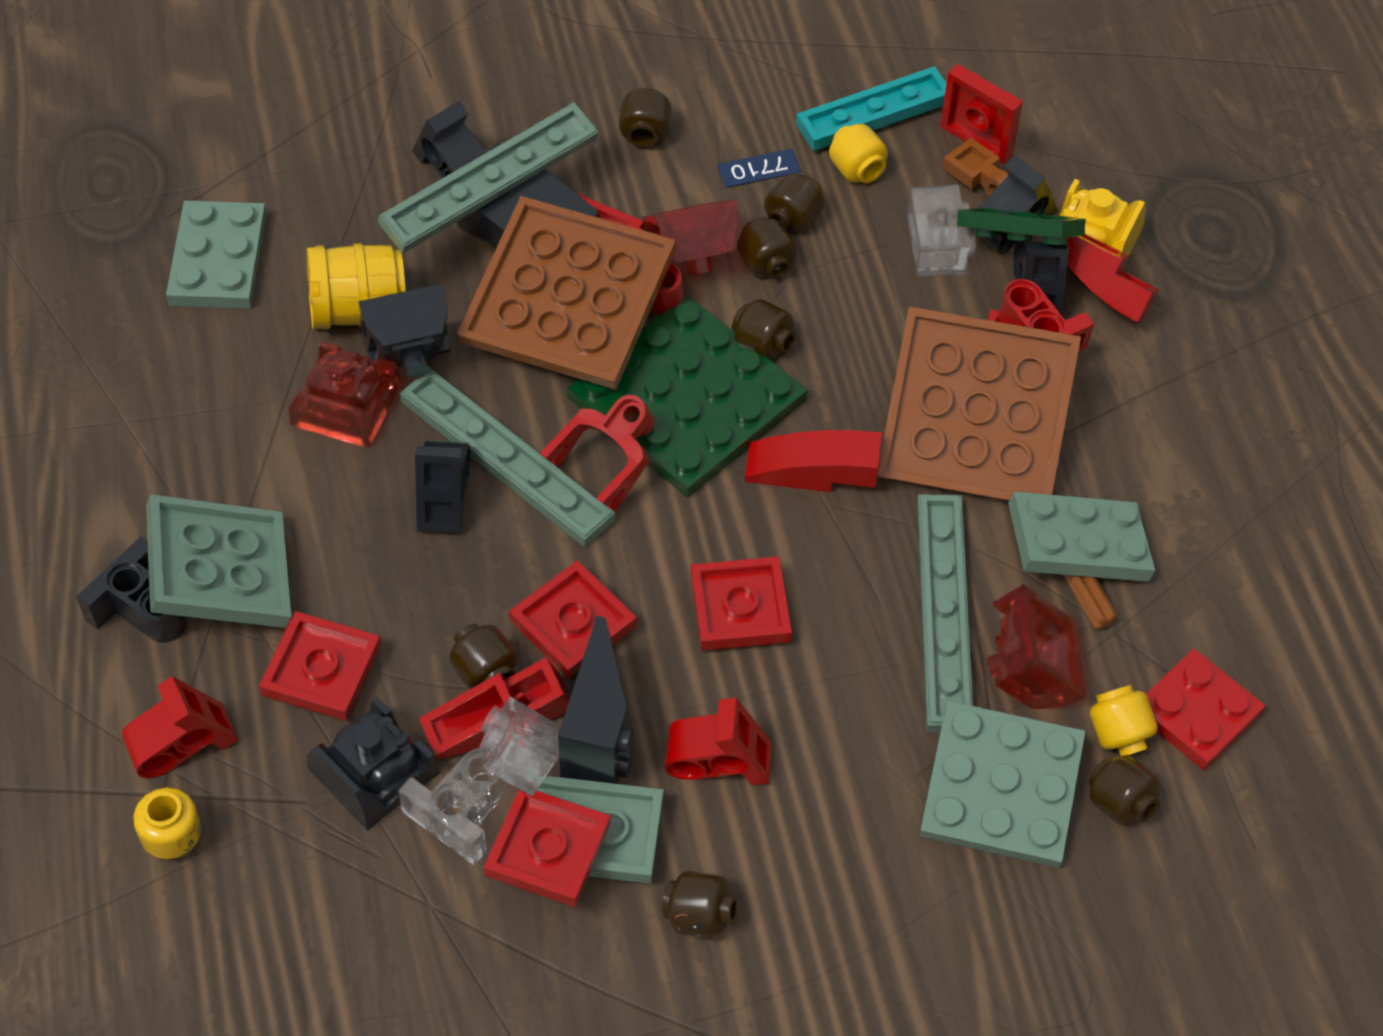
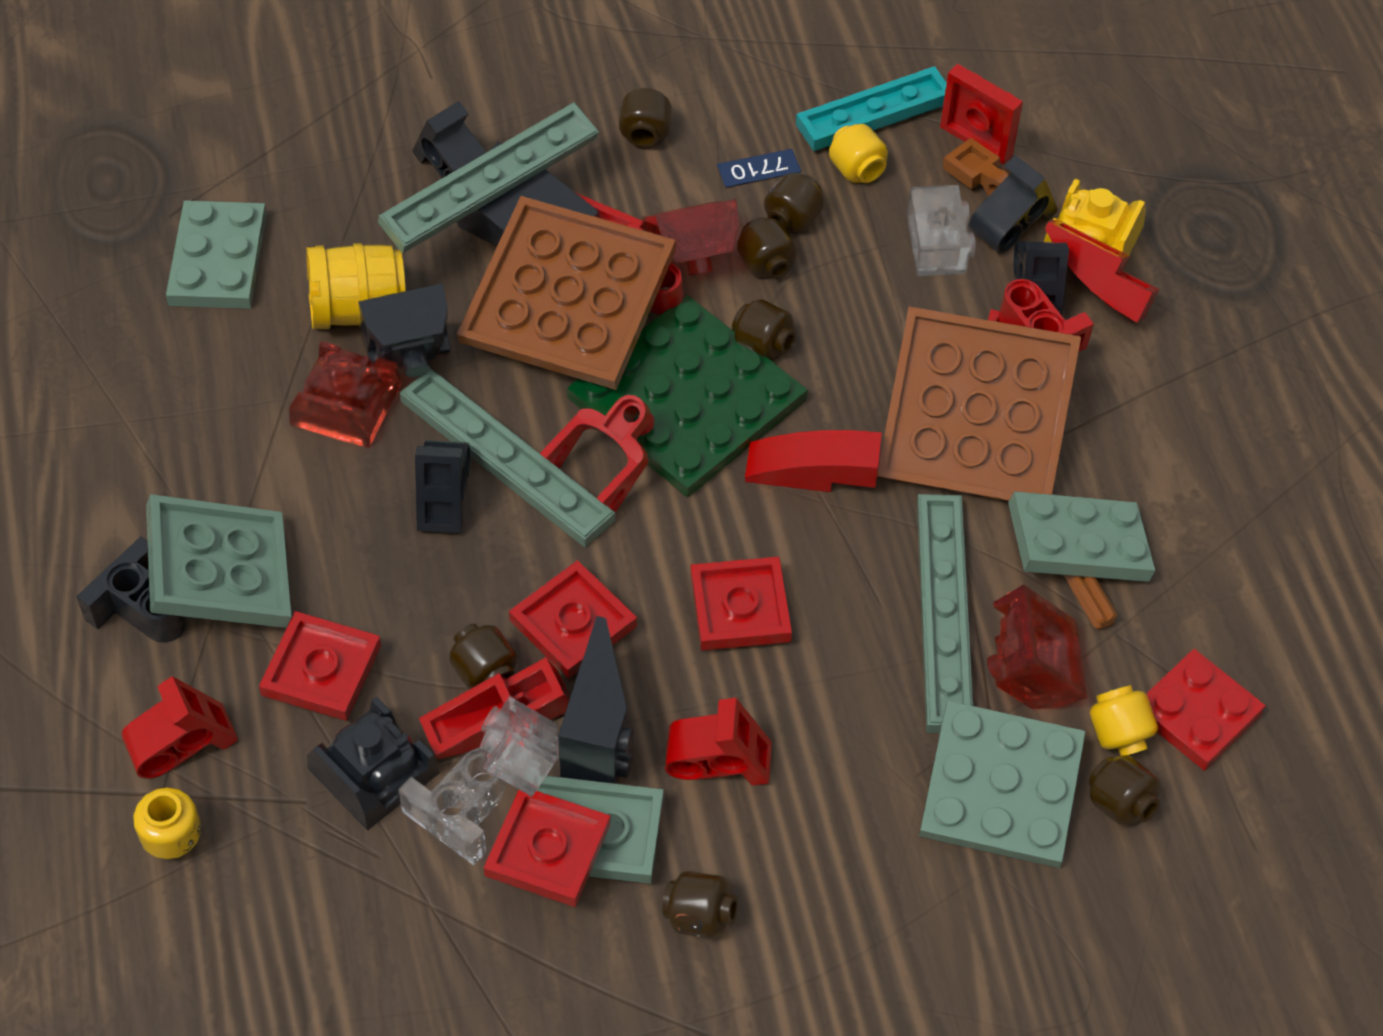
(1021, 225): dark green plate -> none

